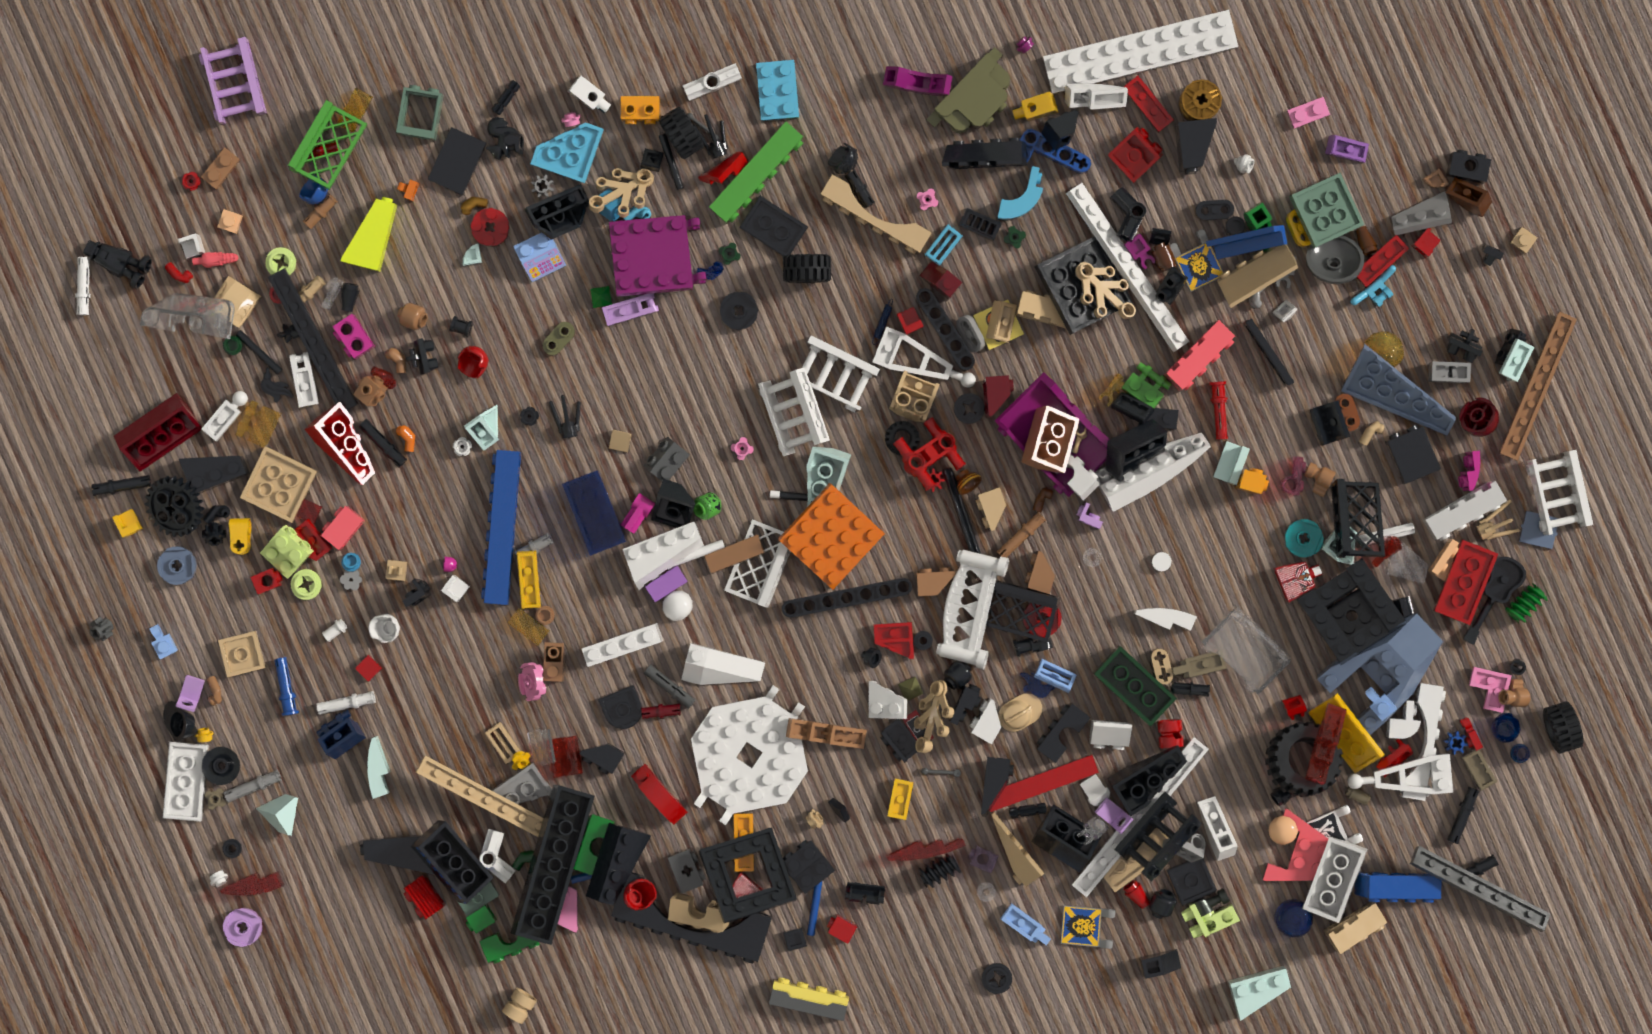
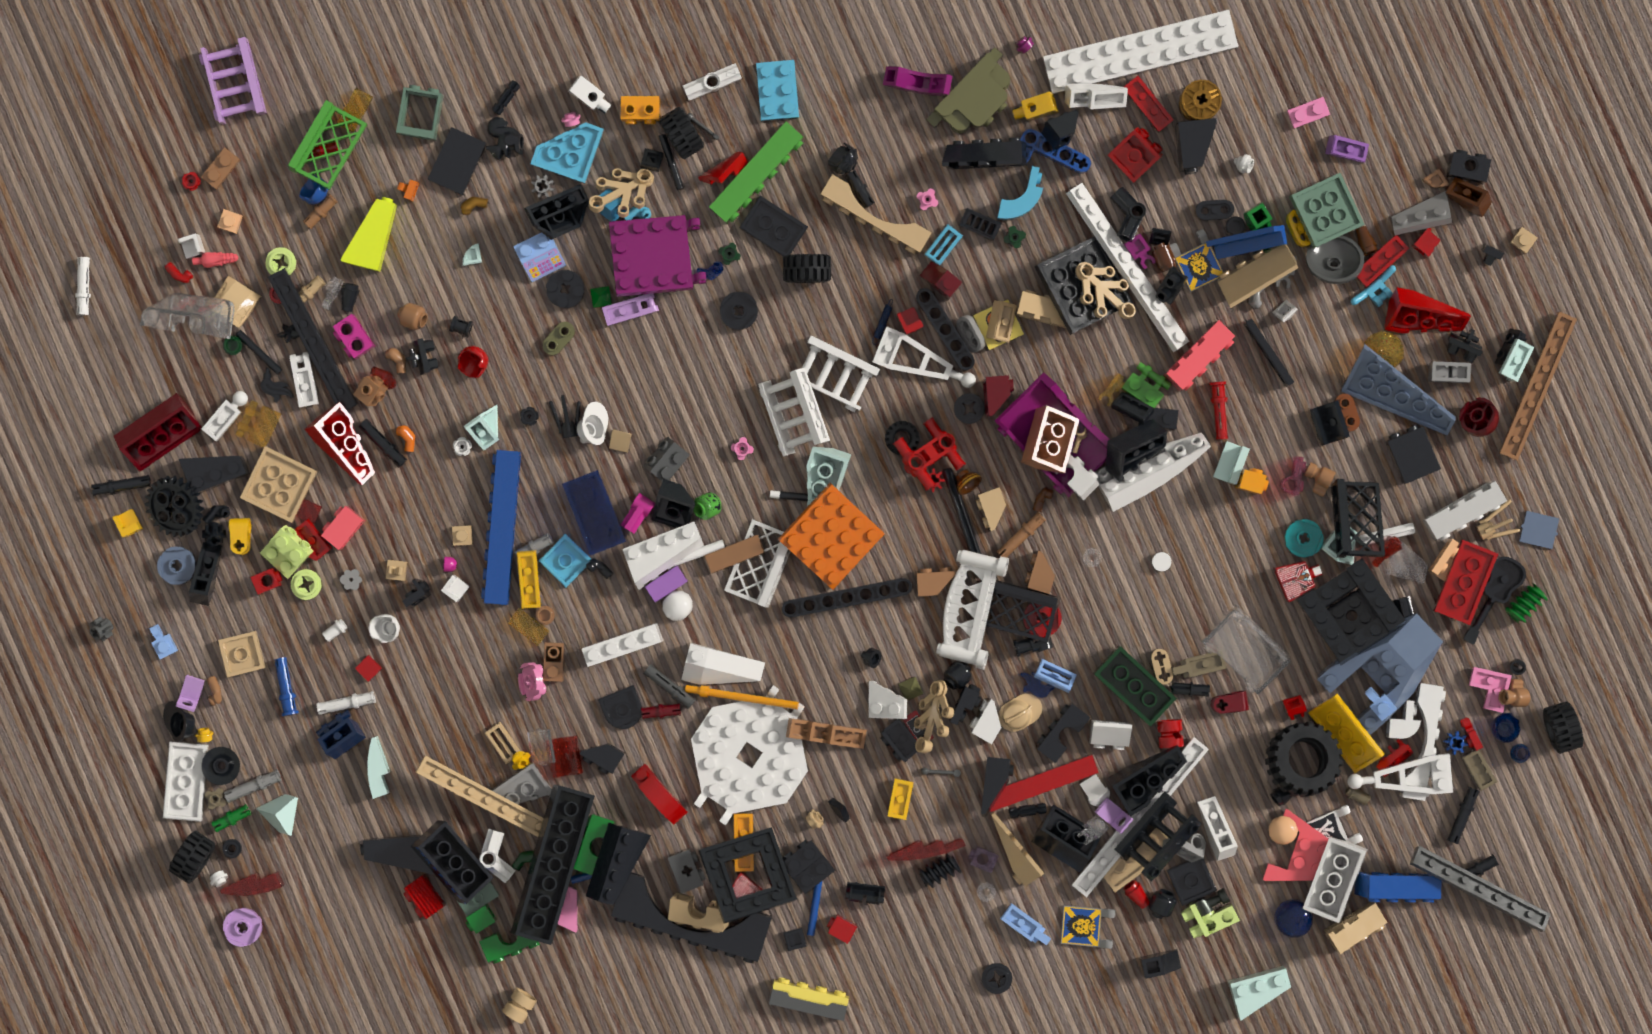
(117, 259): black piece -> none
(192, 857): none -> black tyre
(205, 574): none -> black slope
(231, 818): none -> green pin
(351, 562): dark azure plate -> none
(462, 535): none -> tan plate
(490, 216): red plate -> none
(562, 299): none -> black plate
(565, 560): none -> medium azure tile
(594, 424): none -> white piece
(600, 566): none -> black arm
(639, 894): red hair -> none
(705, 691): none -> light orange bar
(716, 148): black plant -> none
(895, 637): red wing -> none
(913, 398): tan slope -> none
(923, 646): black plate -> none
(1091, 520): lavender bracket -> none
(1166, 617): white slope -> none
(1233, 702): none -> dark red piece
(1325, 744): clear red slope -> none
(1369, 432): tan arm -> none
(1416, 311): none -> red wedge
(1468, 479): dark pink slope -> none
(1573, 479): white fence -> none

